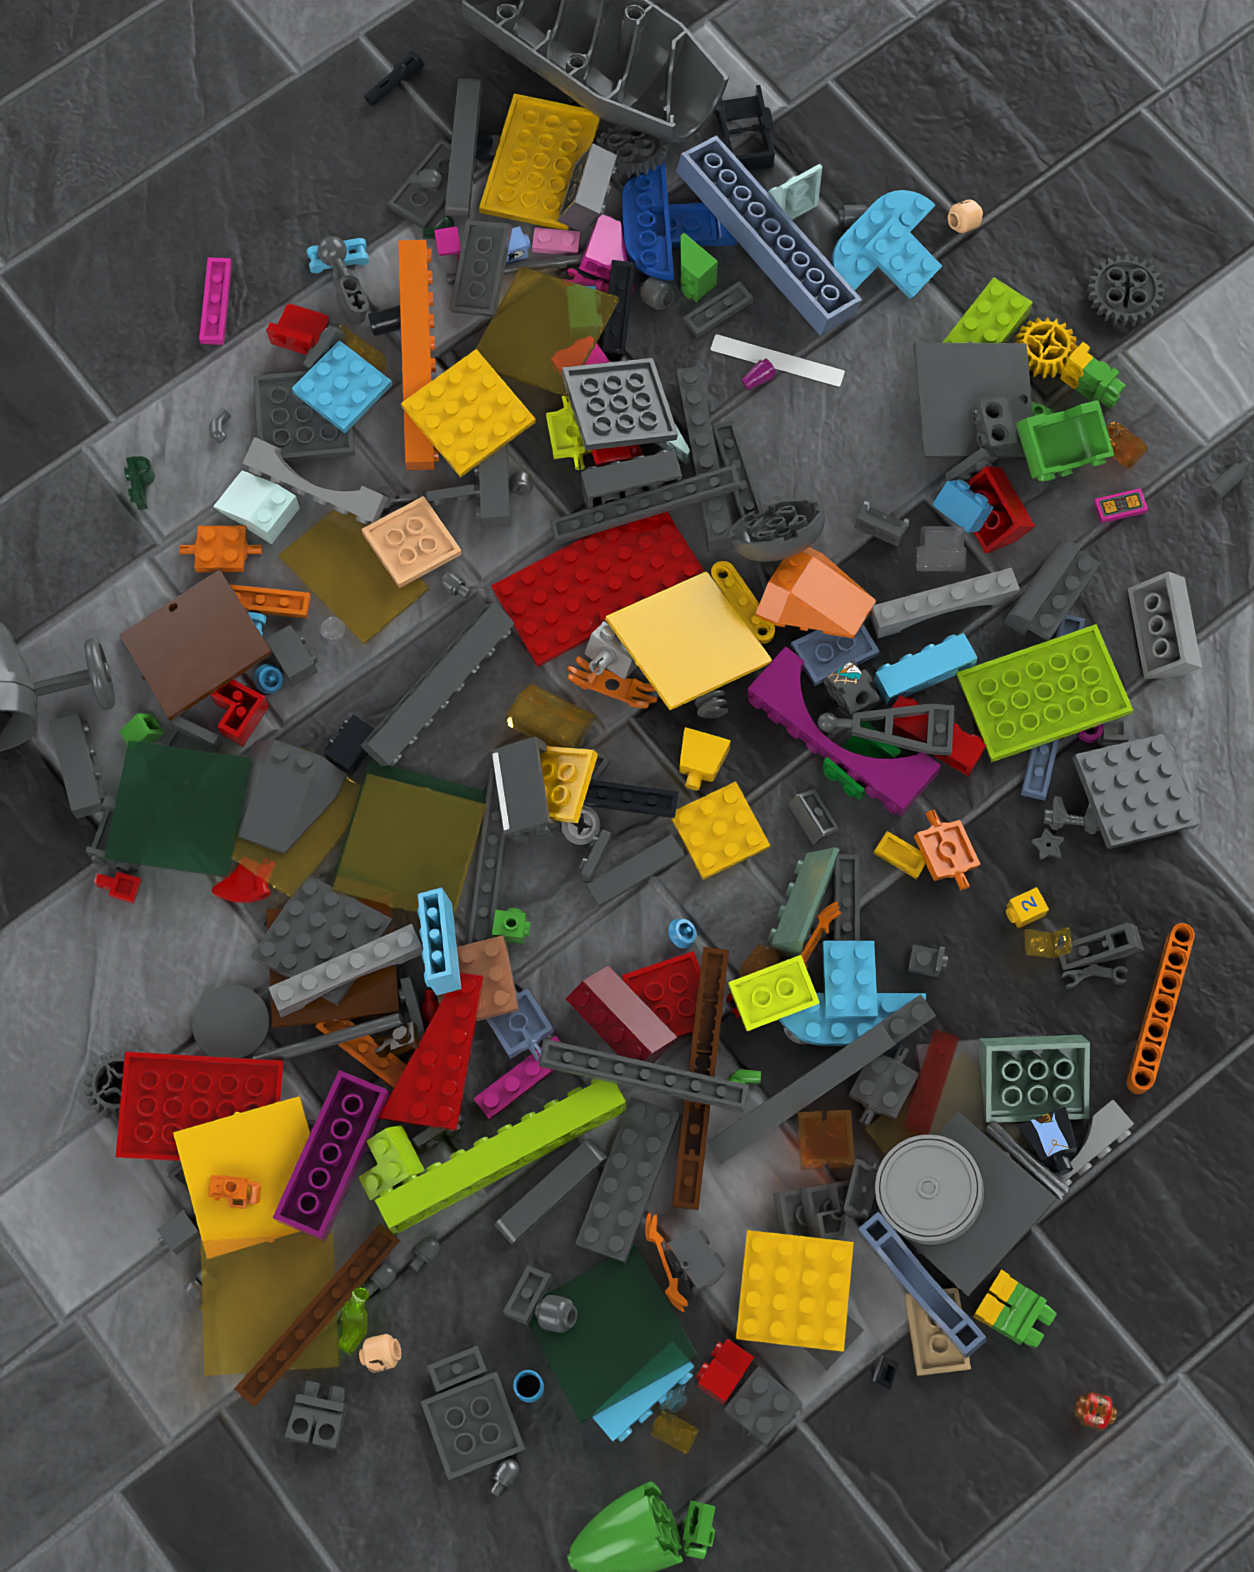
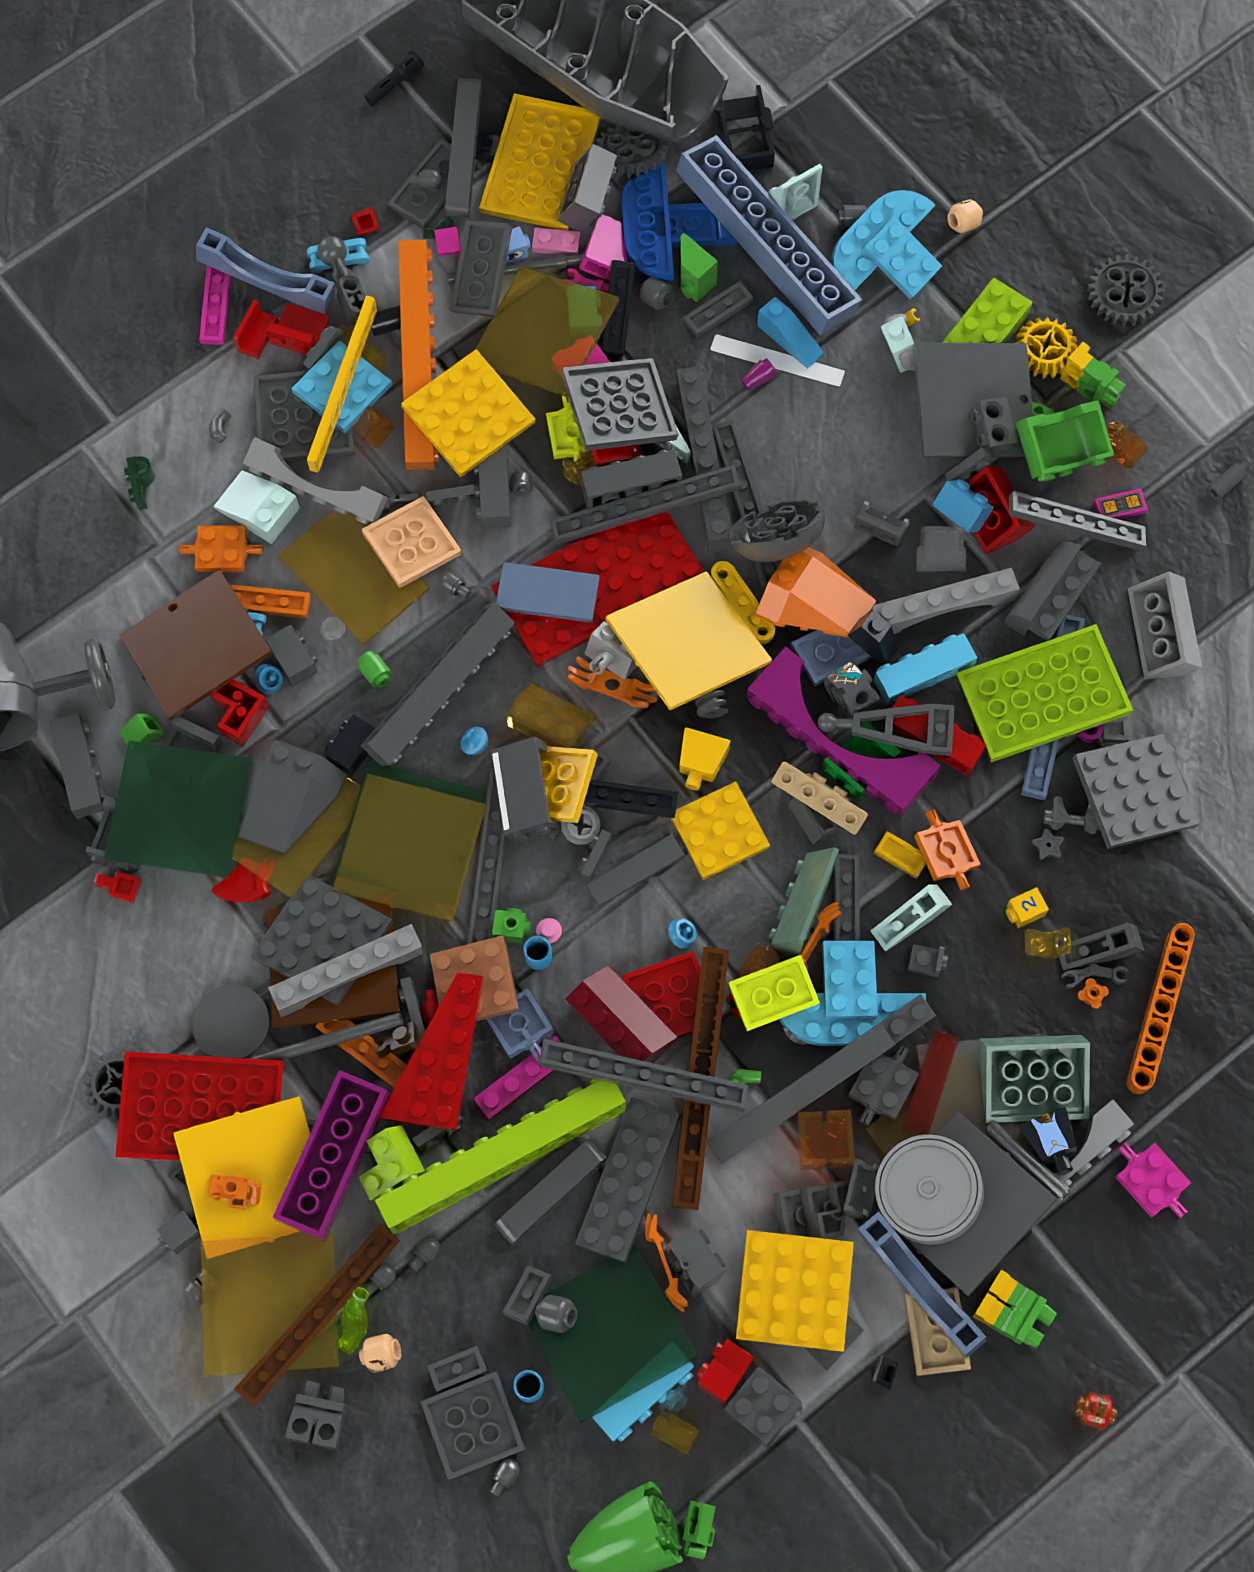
(252, 334): none -> red panel
(303, 289): none -> sand blue arch
(342, 384): none -> yellow tile
(365, 221): none -> red slope
(373, 427): none -> clear orange panel
(374, 669): none -> bright green brick
(438, 941): medium azure brick -> none
(474, 741): none -> dark azure hat
(537, 941): none -> dark azure piece
(548, 592): none -> sand blue tile
(549, 929): none -> bright pink plate
(573, 469): none -> clear yellow bracket
(788, 332): none -> dark azure slope
(820, 796): none -> tan bracket
(875, 637): none -> black slope
(900, 339): none -> light aqua torso
(911, 916): none -> light aqua slope
(1077, 521): none -> dark grey plate
(1085, 994): none -> orange plate
(1153, 1180): none -> dark pink plate

